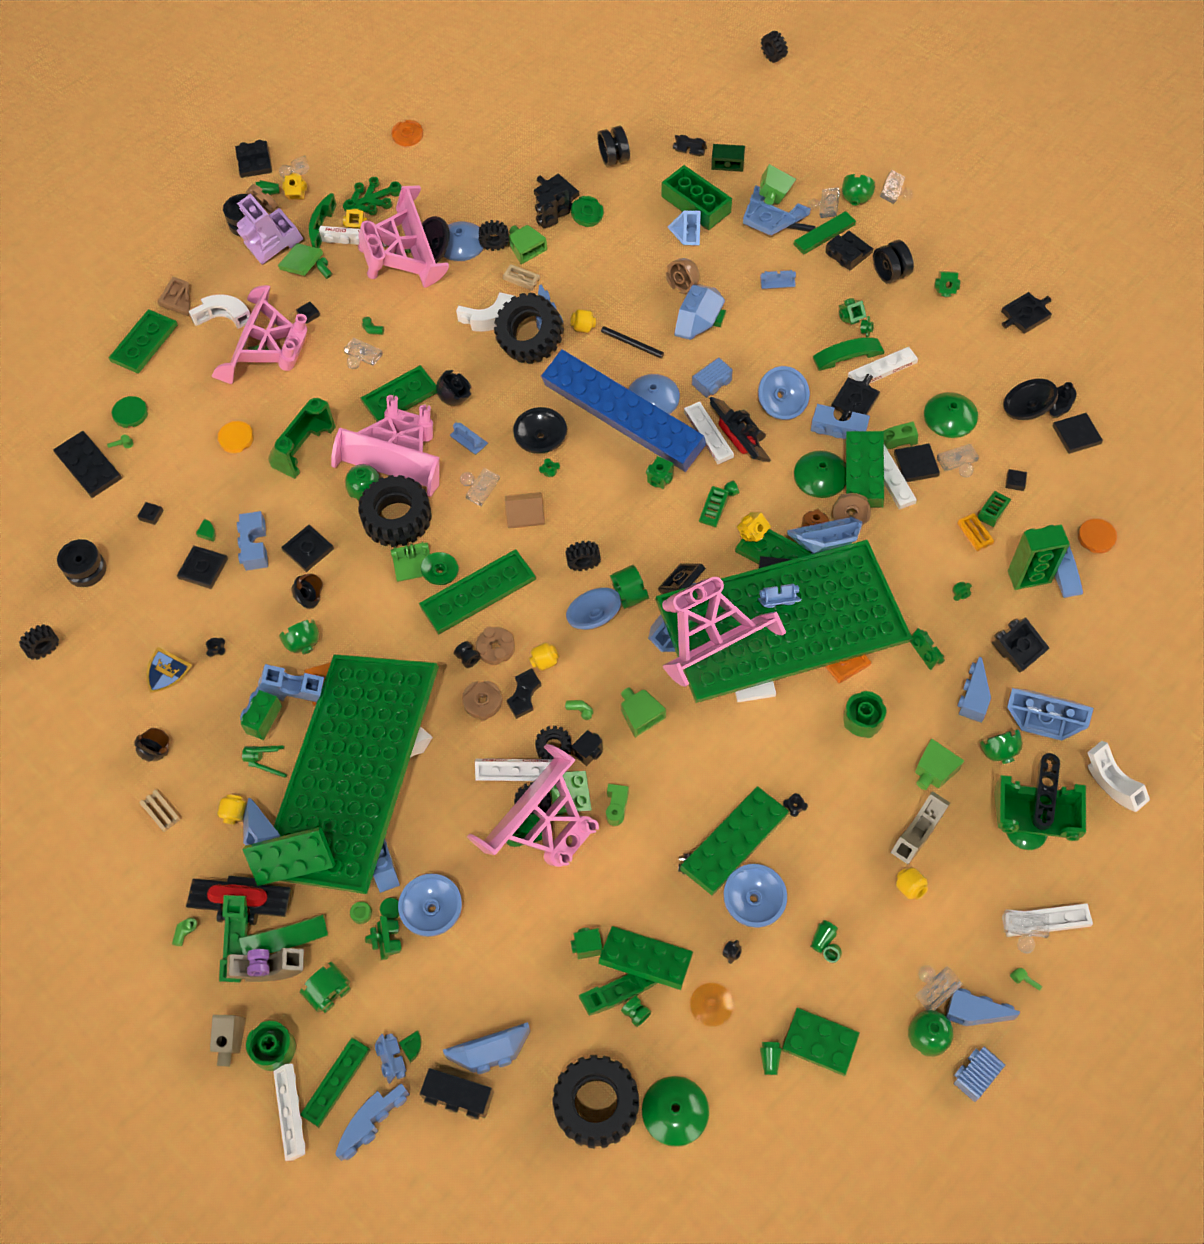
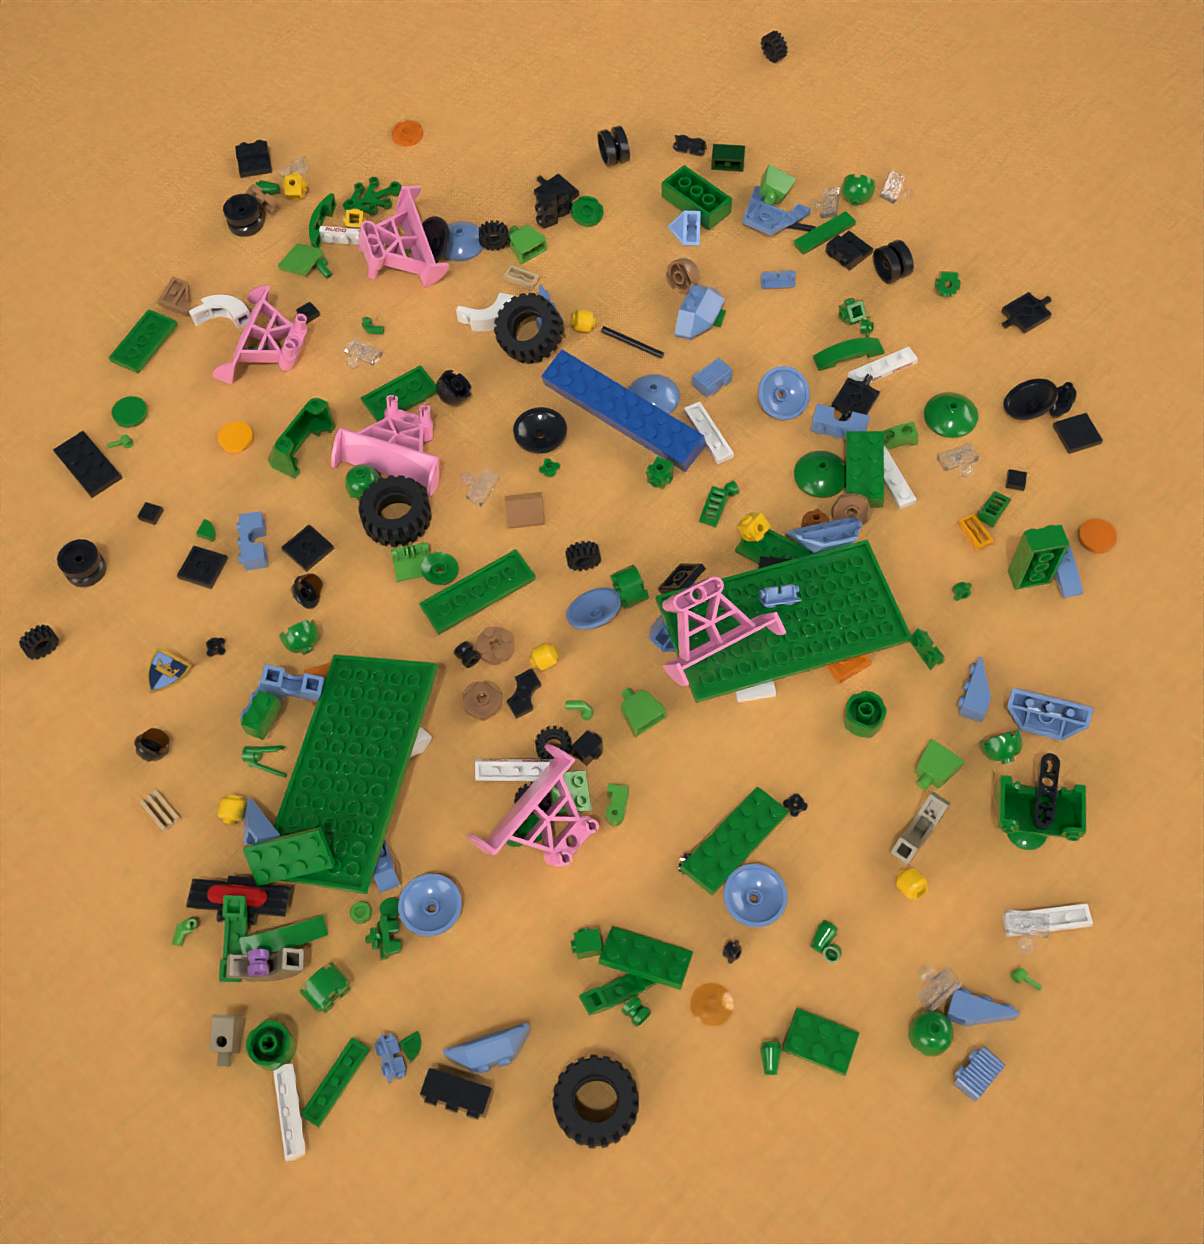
(265, 233): lavender brick -> none
(362, 1128): medium blue slope -> none
(468, 438): medium blue hinge -> none
(672, 1127): green dish -> none
(743, 436): black piece -> none
(917, 462): black tile -> none
(1020, 643): black plate -> none
(1113, 781): white arch -> none

